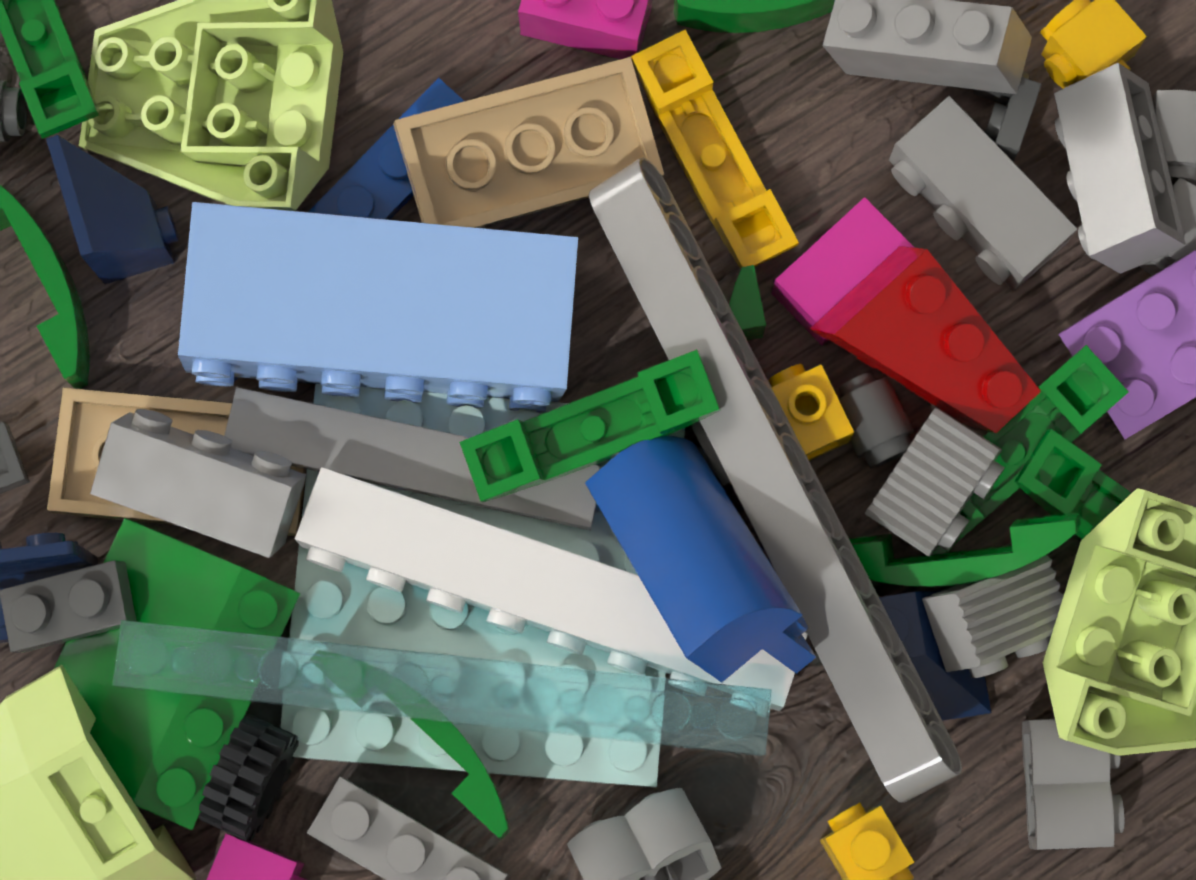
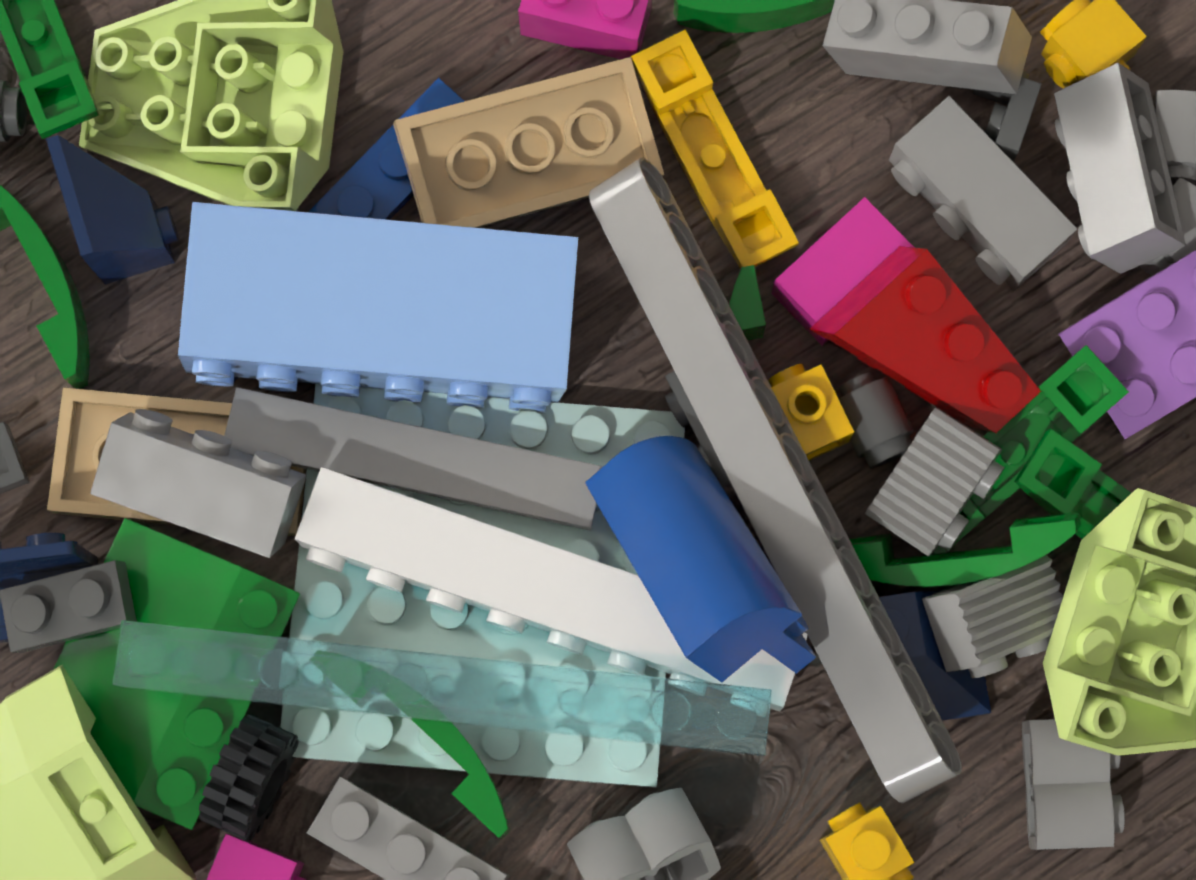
(591, 428): green slope -> none

